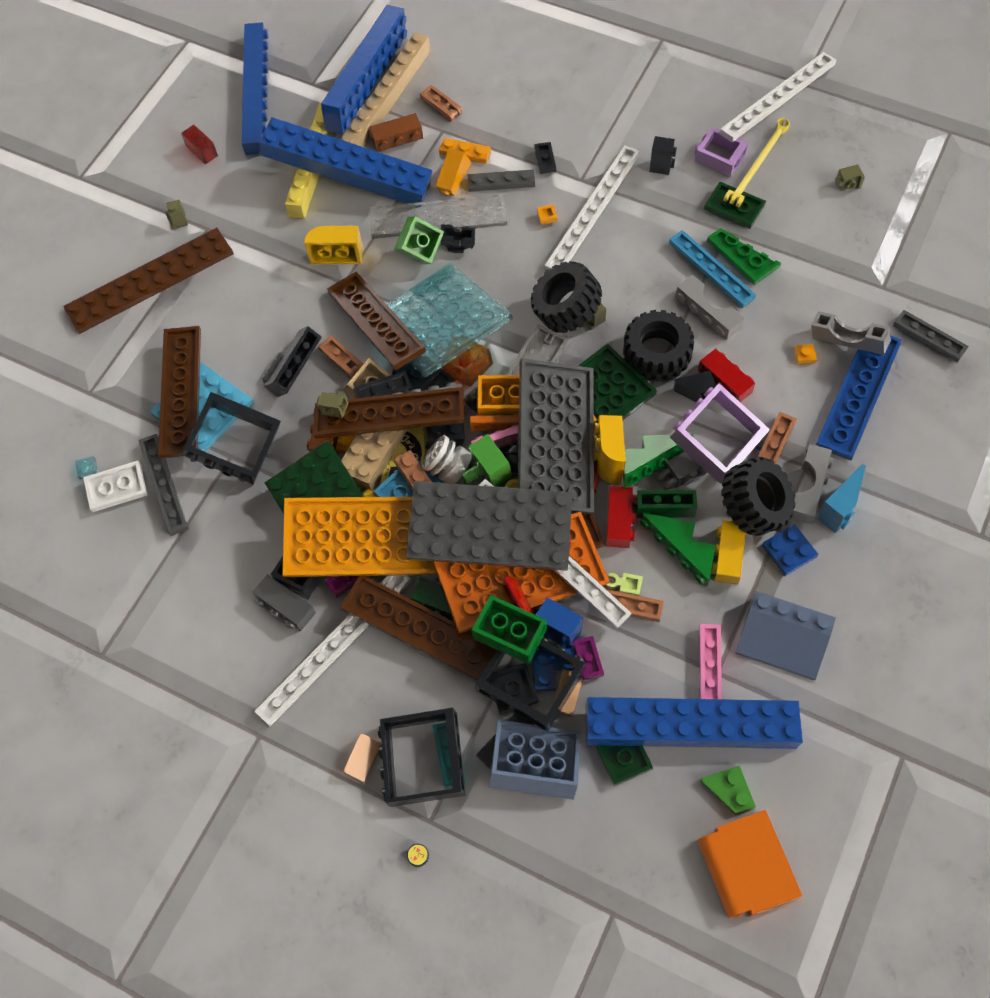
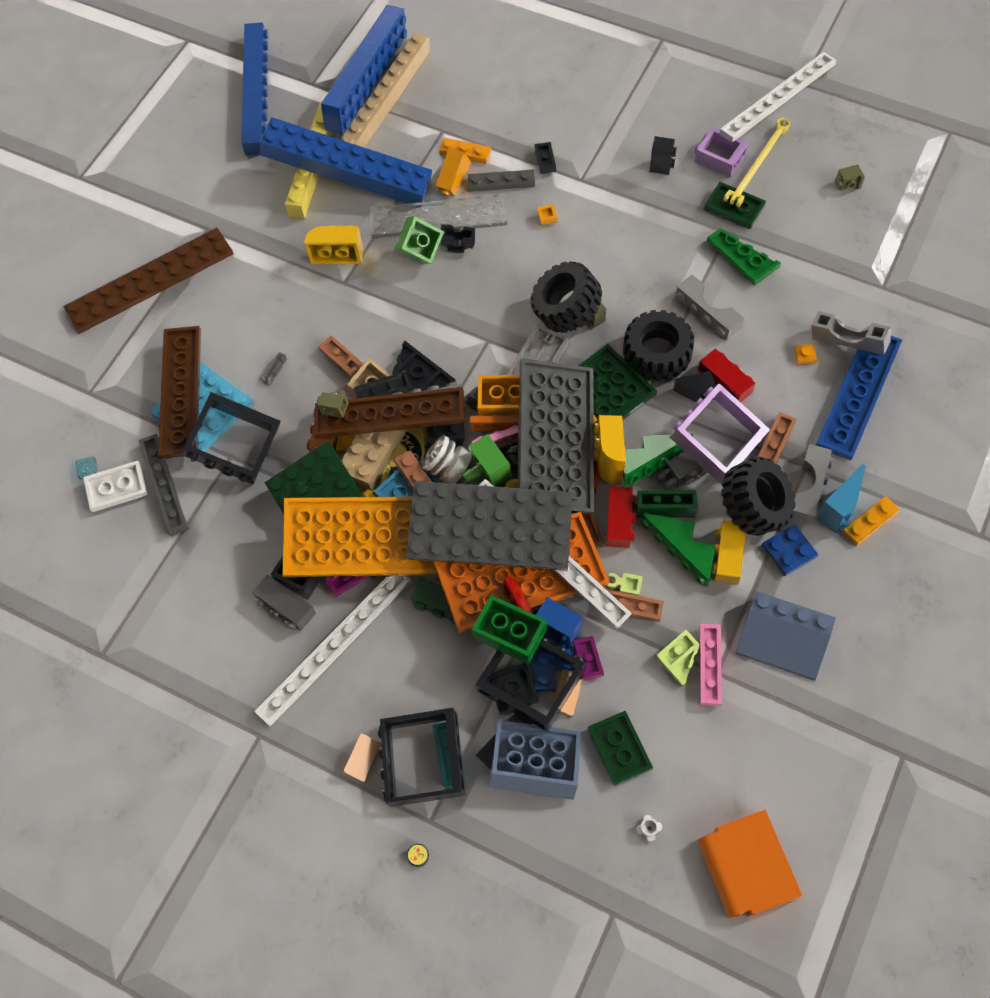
(176, 214): olive brick -> none
(199, 144): clear red brick -> none
(292, 361): black brick -> none
(376, 321): reddish brown plate -> none
(396, 132): dark orange brick -> none
(417, 627): reddish brown plate -> none
(441, 103): nougat plate -> none
(447, 316): clear light blue plate -> none
(470, 364): clear orange brick -> none
(593, 207): white plate -> none
(655, 827): none -> white plate
(679, 656): none -> yellowish green wing
(693, 722): blue brick -> none
(712, 269): dark azure plate -> none
(730, 789): bright green wing -> none
(871, 521): none -> light orange plate
(930, 336): dark grey plate -> none

